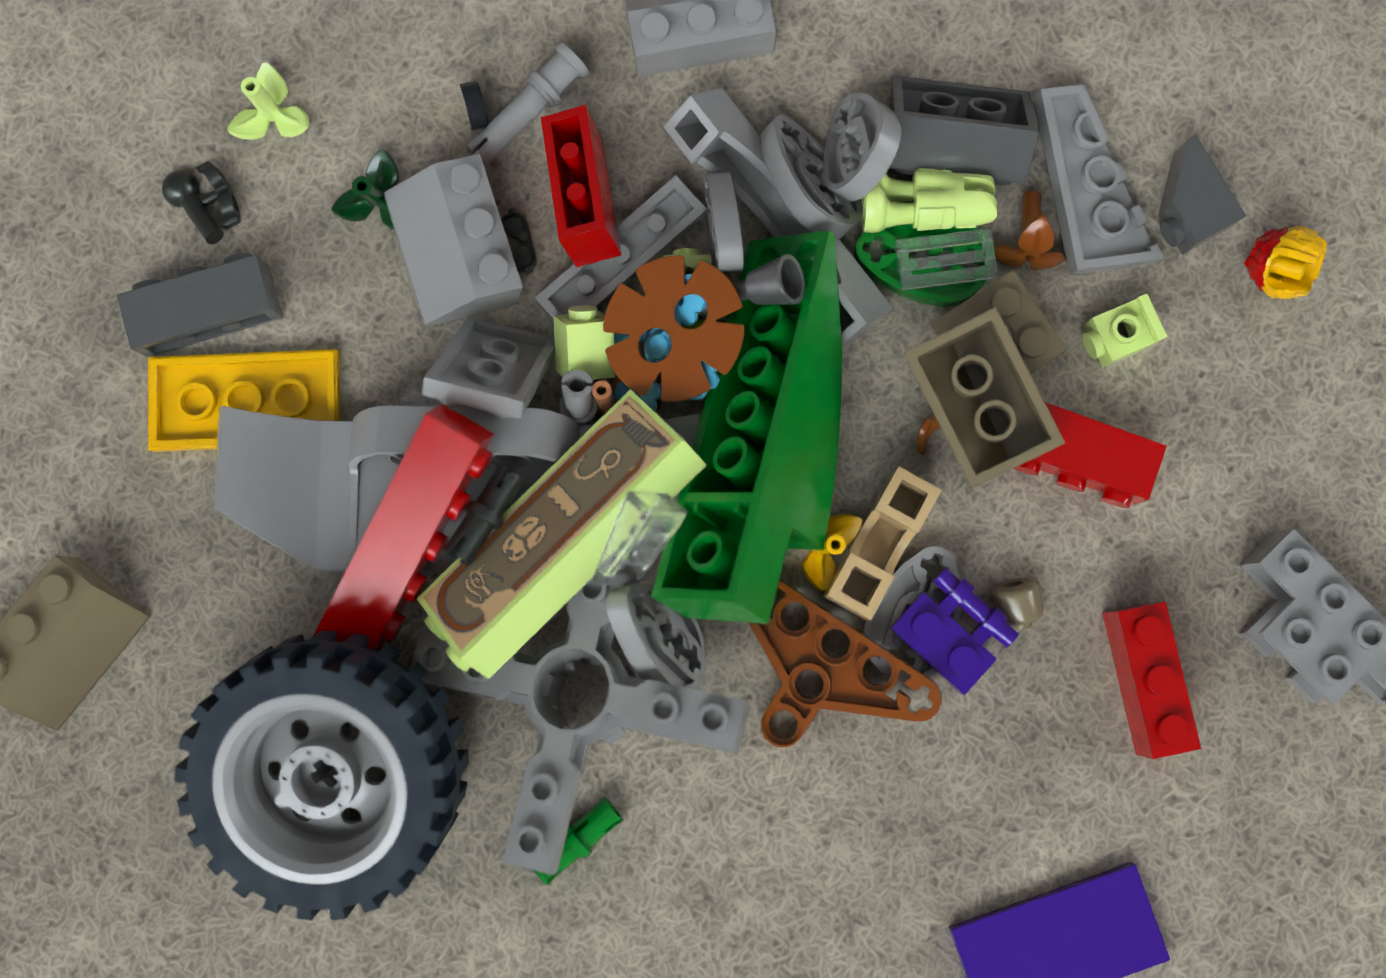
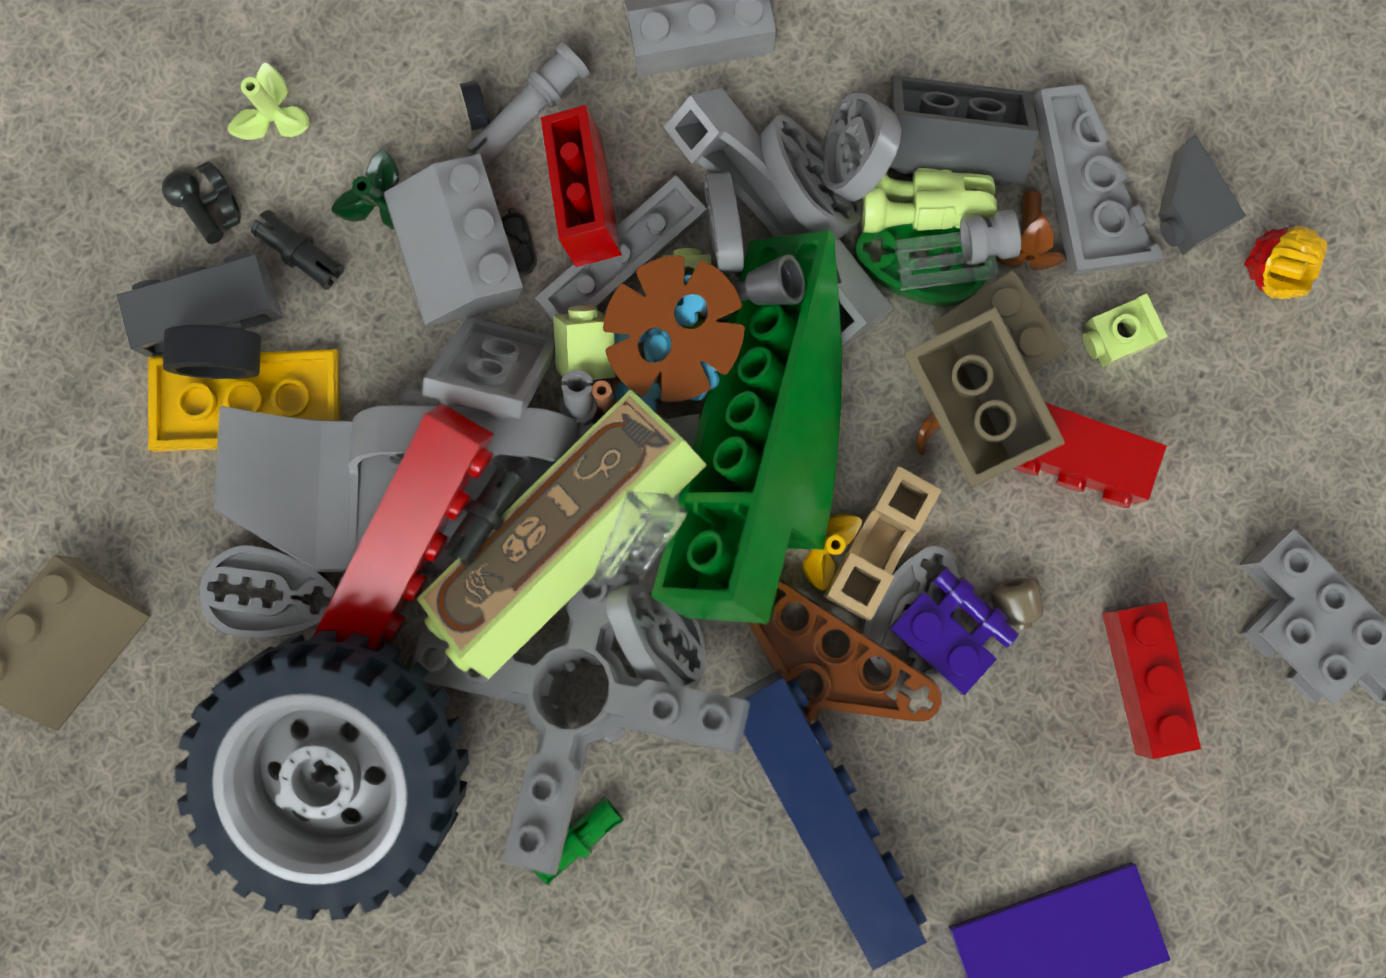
(211, 352): none -> black tyre
(256, 618): none -> light grey piece
(297, 249): none -> pearl dark grey pin
(828, 820): none -> dark blue brick
(990, 236): none -> light grey wheel

